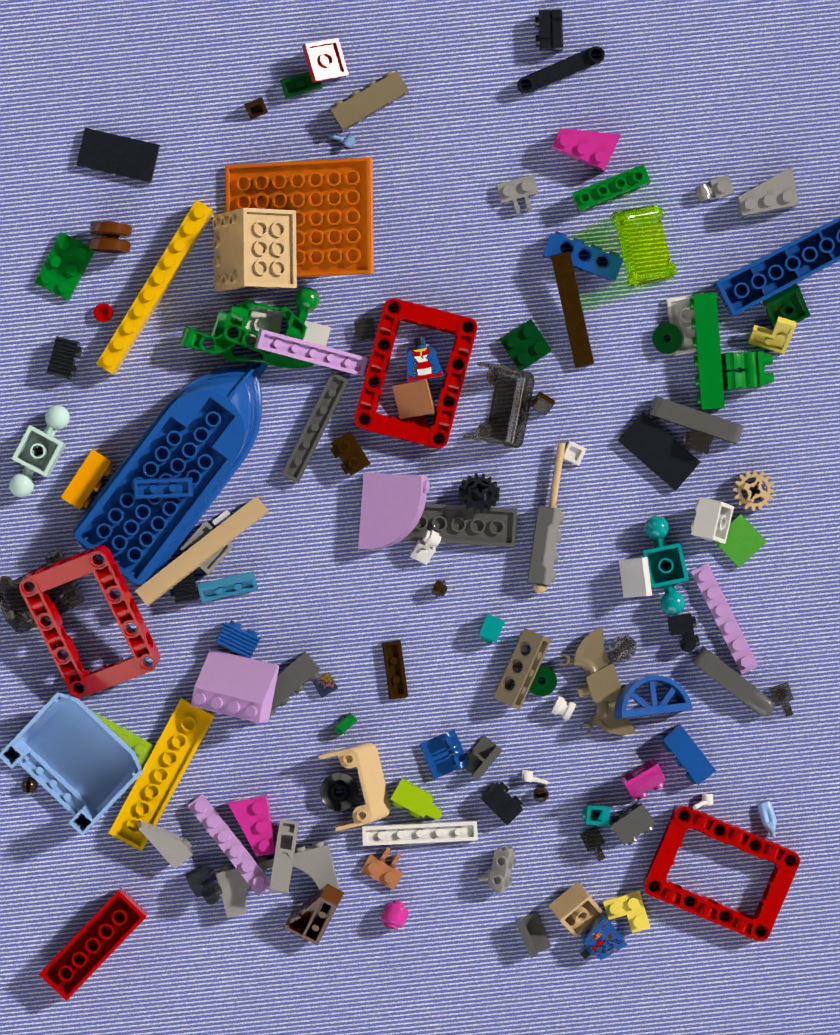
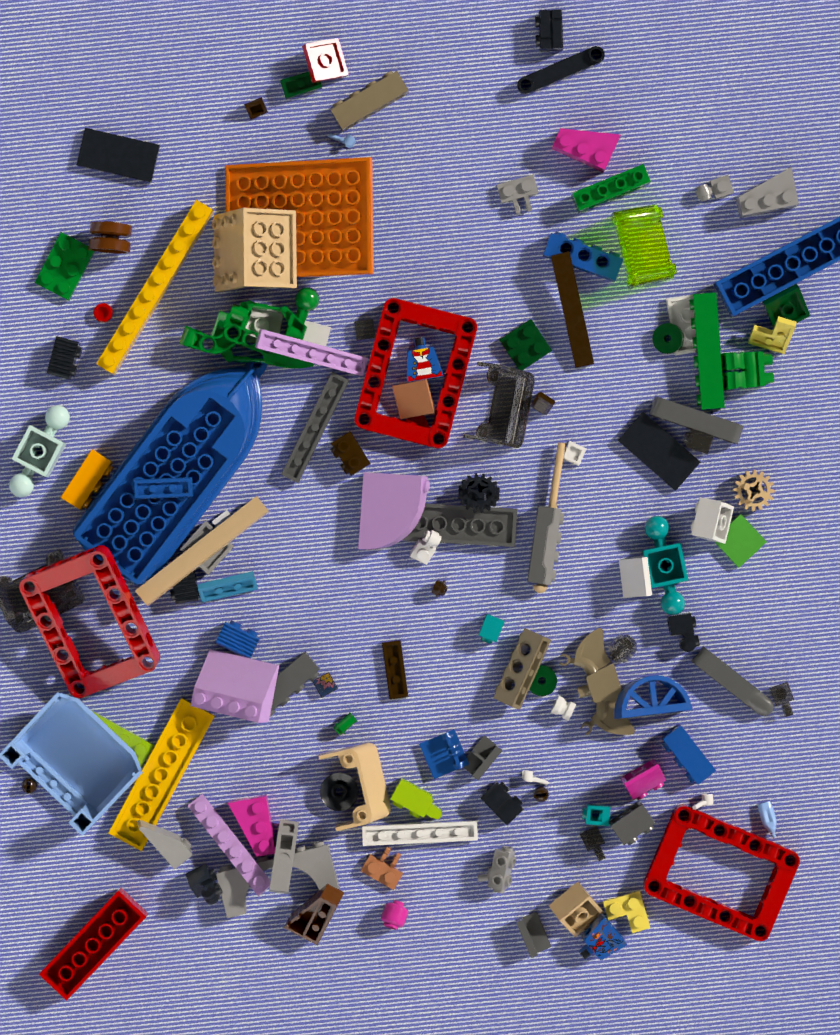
(724, 618): lavender plate -> none

